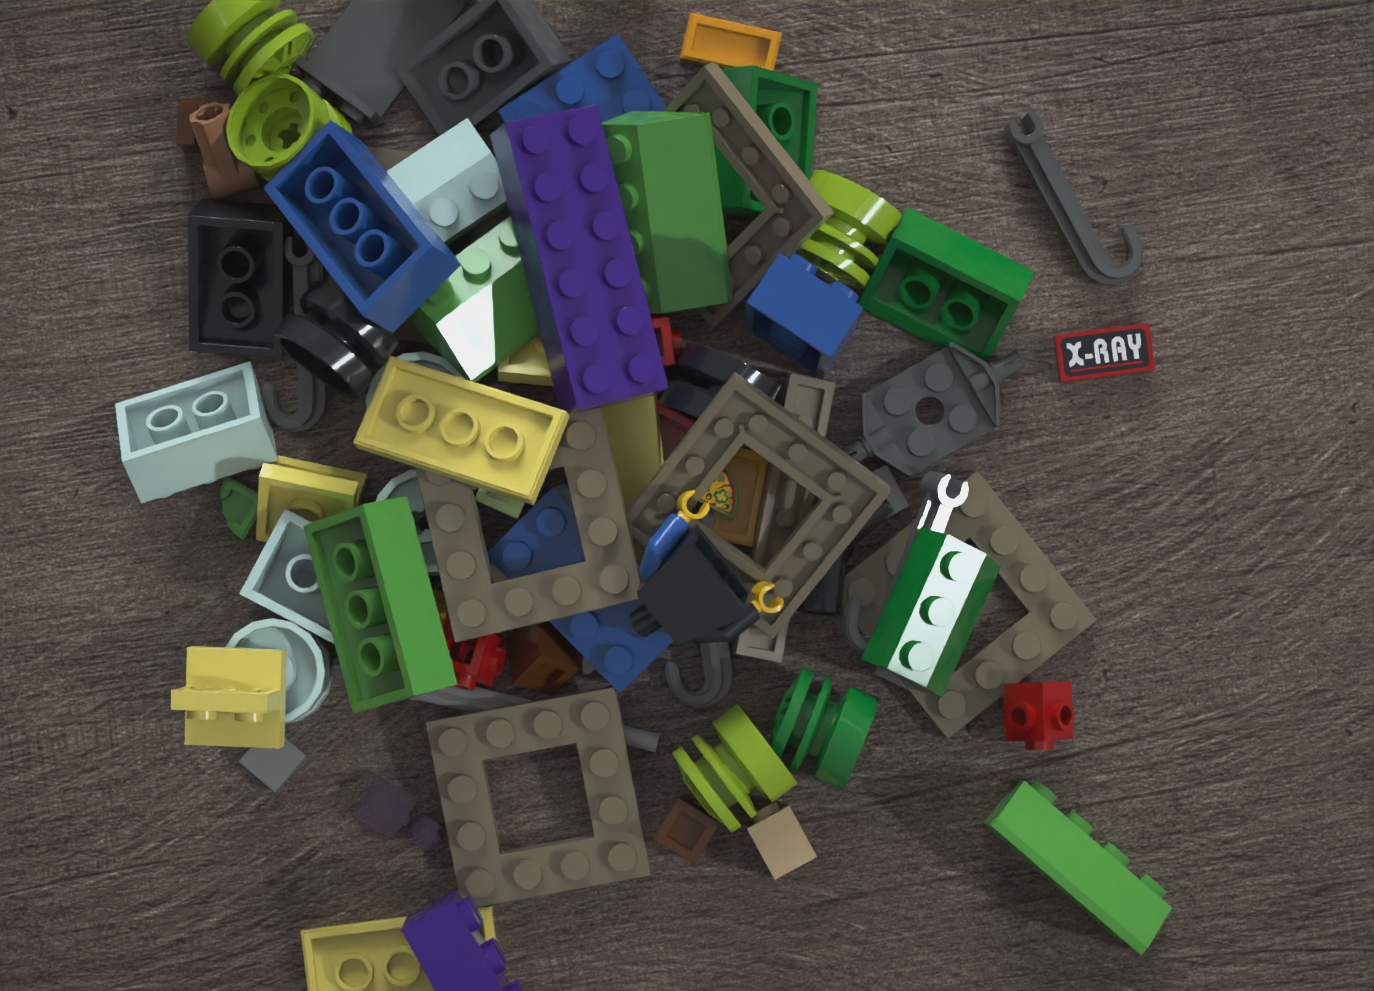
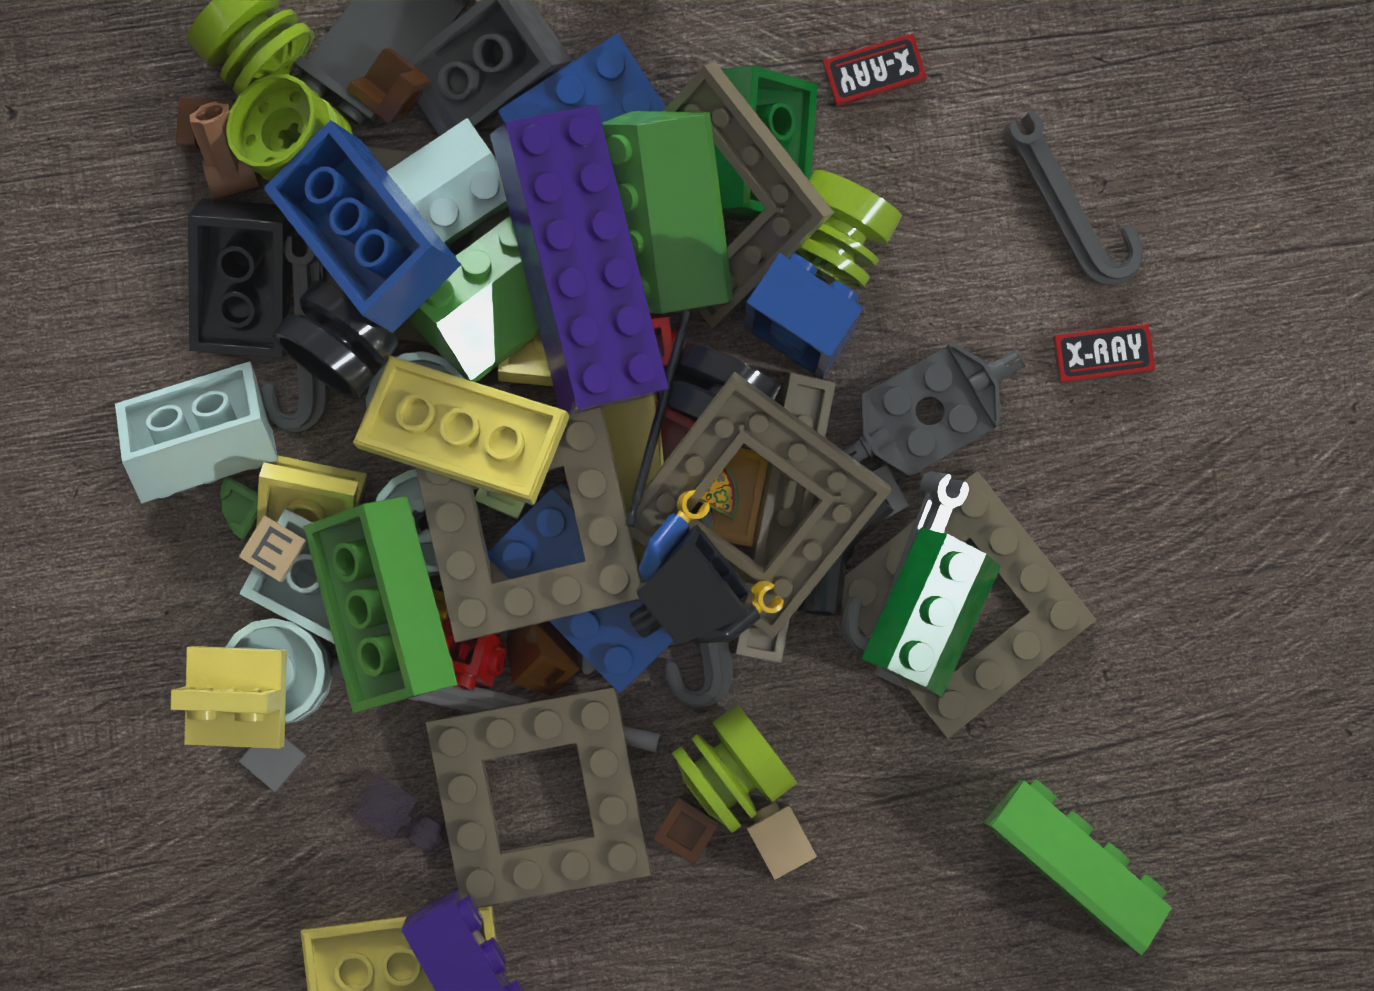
(273, 548): none -> tan tile
(390, 86): none -> reddish brown panel
(657, 420): none -> black piece
(728, 43): light orange tile -> none
(823, 728): green wheel -> none
(874, 70): none -> tile
(945, 286): green slope -> none
(1038, 713): red brick -> none

